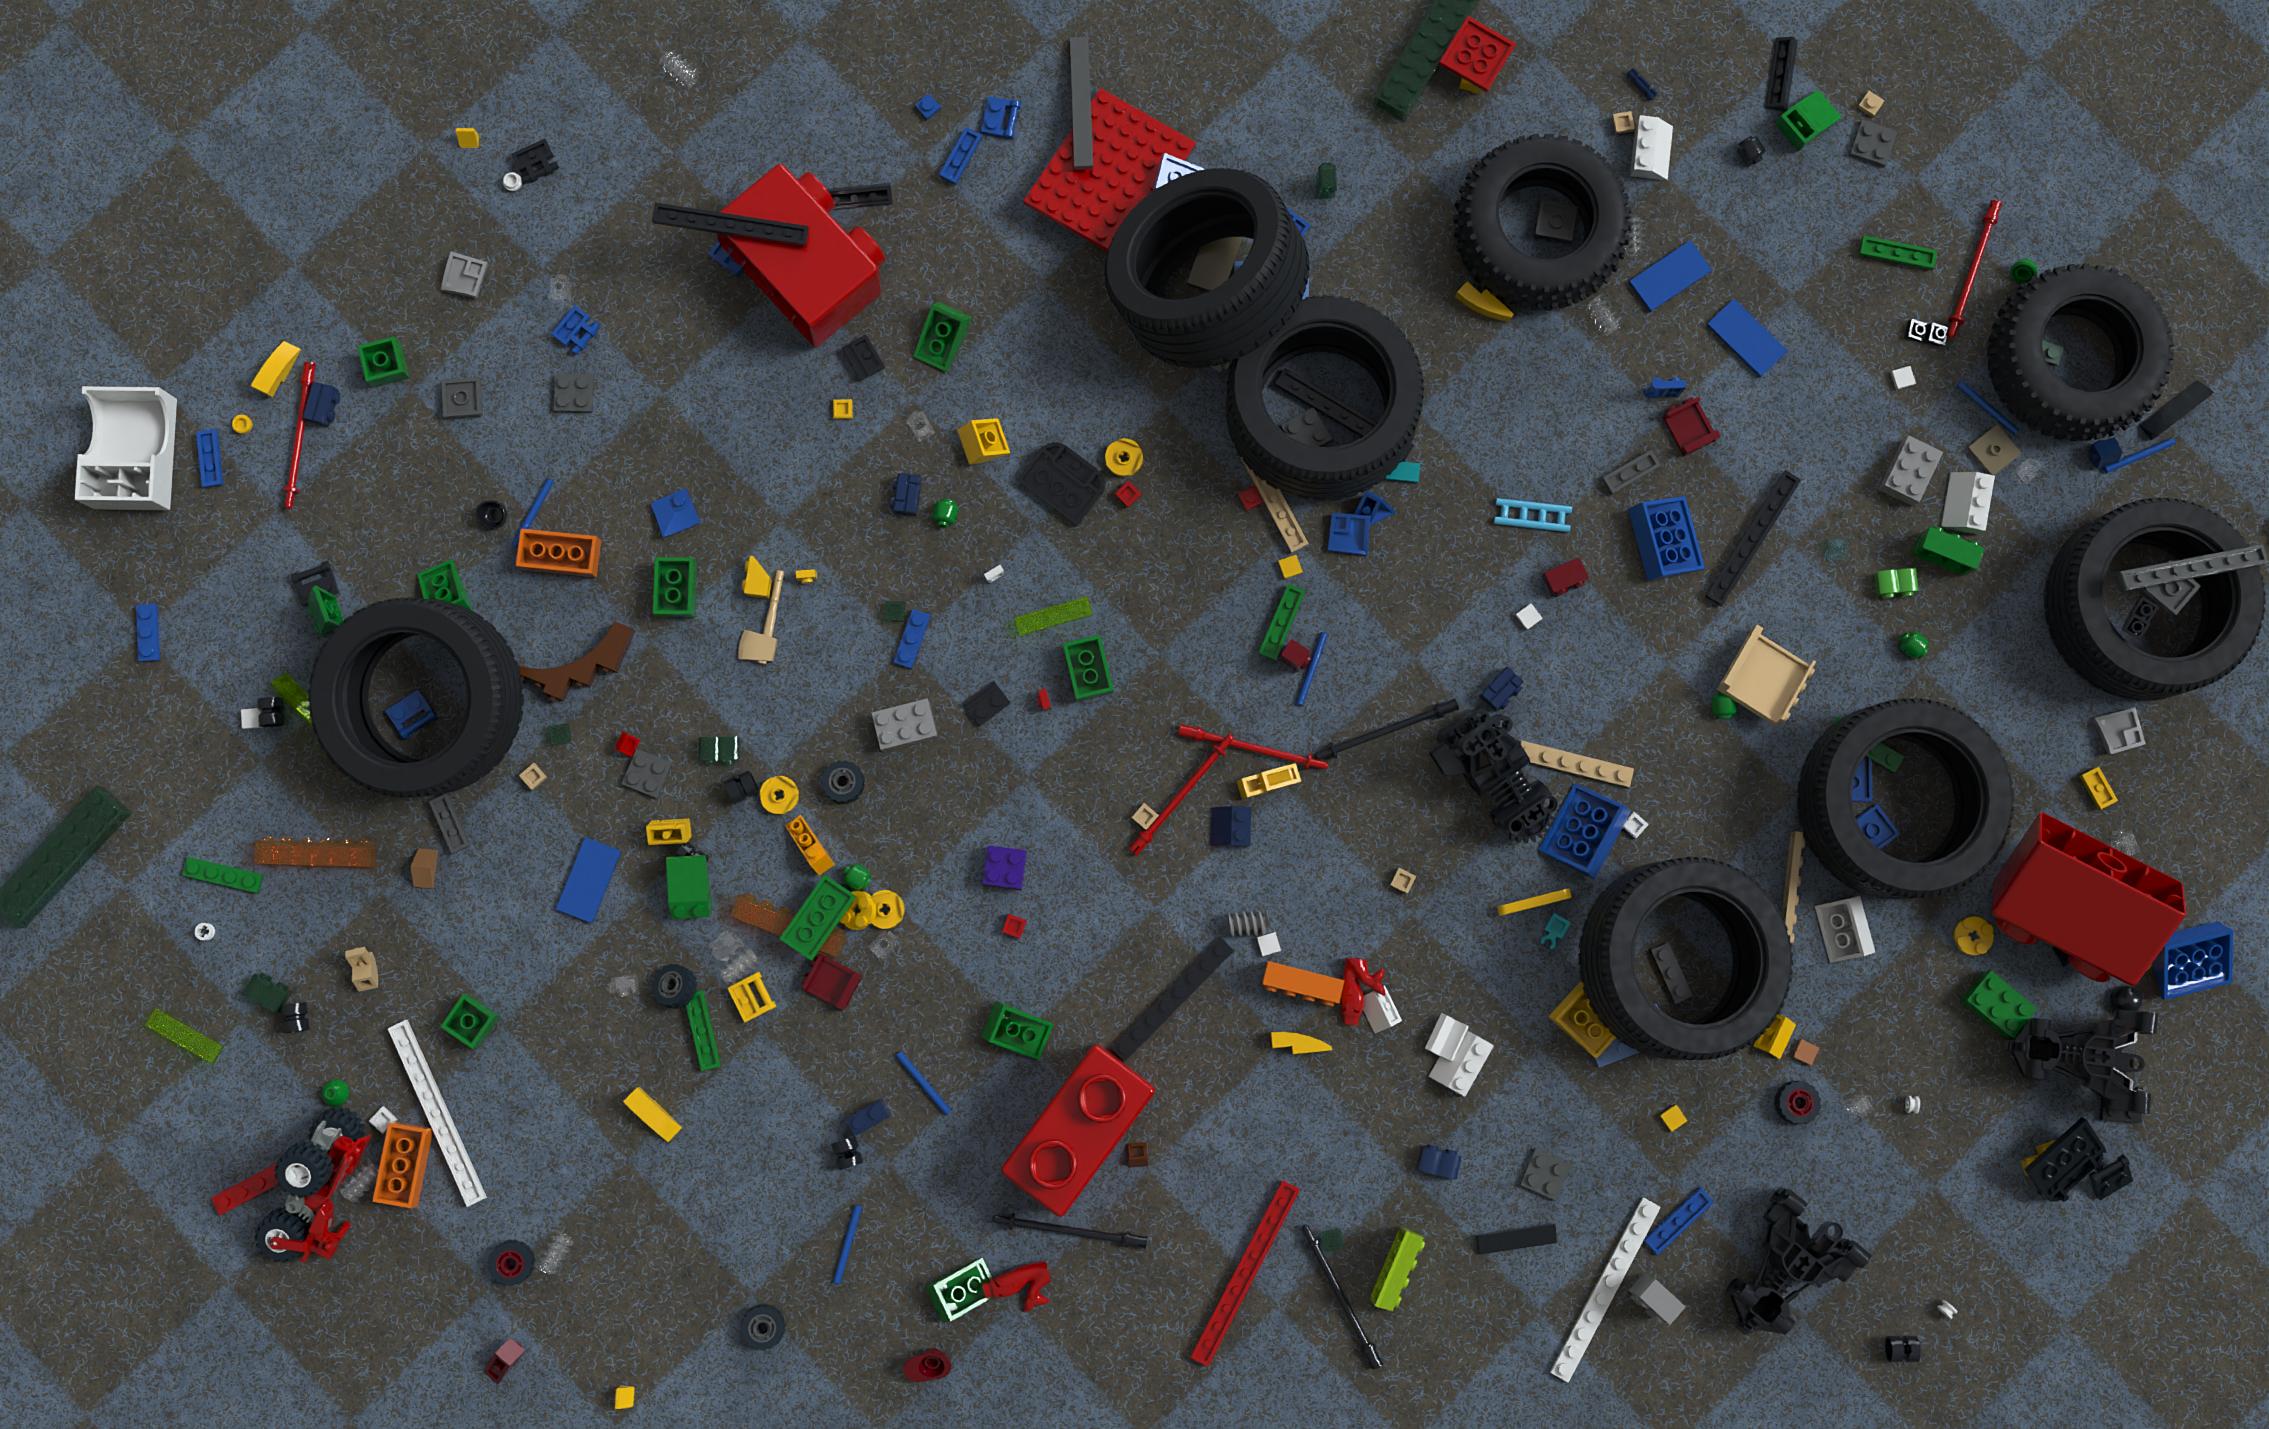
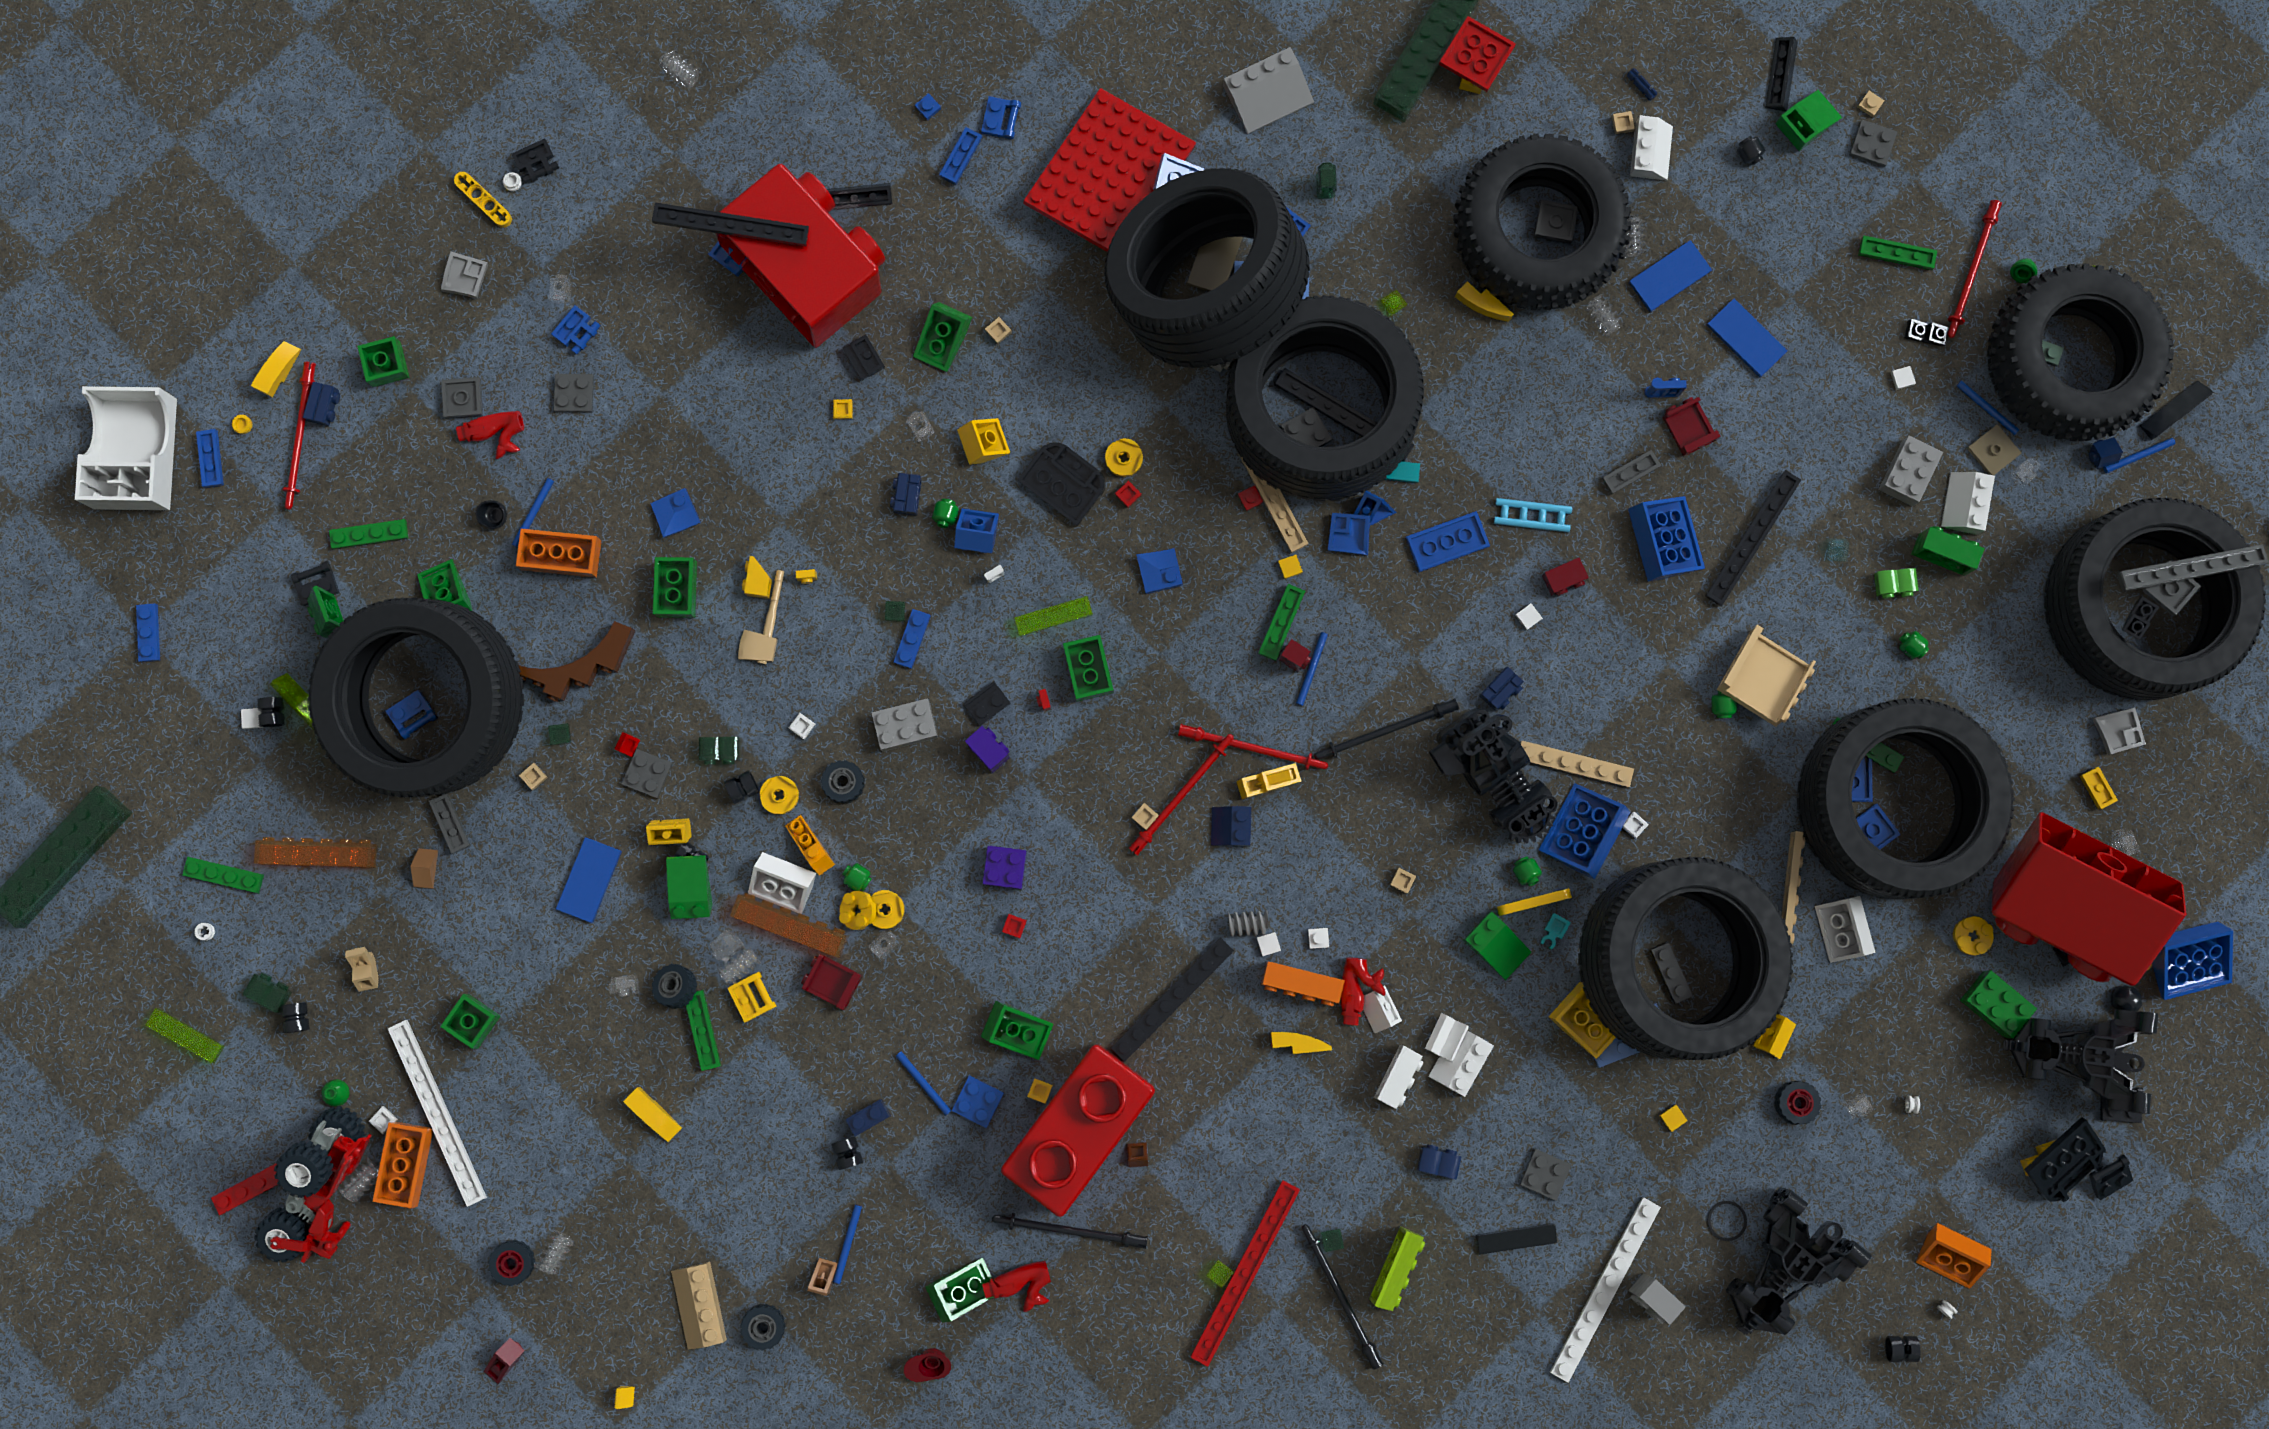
(368, 534): none -> green plate
(467, 137): yellow slope -> none
(484, 198): none -> yellow beam
(487, 426): none -> red piece
(699, 1306): none -> tan slope
(781, 882): none -> white slope
(802, 726): none -> white tile
(818, 917): green plate -> none
(822, 1277): none -> medium nougat slope
(976, 530): none -> blue slope
(977, 1101): none -> blue plate
(987, 749): none -> dark purple brick
(998, 330): none -> tan plate
(1040, 1091): none -> yellow plate
(1081, 103): dark grey tile -> none
(1159, 570): none -> blue plate
(1219, 1273): none -> clear neon green plate
(1268, 90): none -> light grey slope
(1318, 938): none -> white plate
(1394, 302): none -> clear neon green plate
(1399, 1077): none -> white slope
(1447, 541): none -> blue tile
(1497, 945): none -> green slope
(1527, 871): none -> green head
(1678, 1221): blue tile -> none
(1709, 1220): none -> black piece
(1805, 1052): nougat tile -> none
(1954, 1256): none -> orange slope

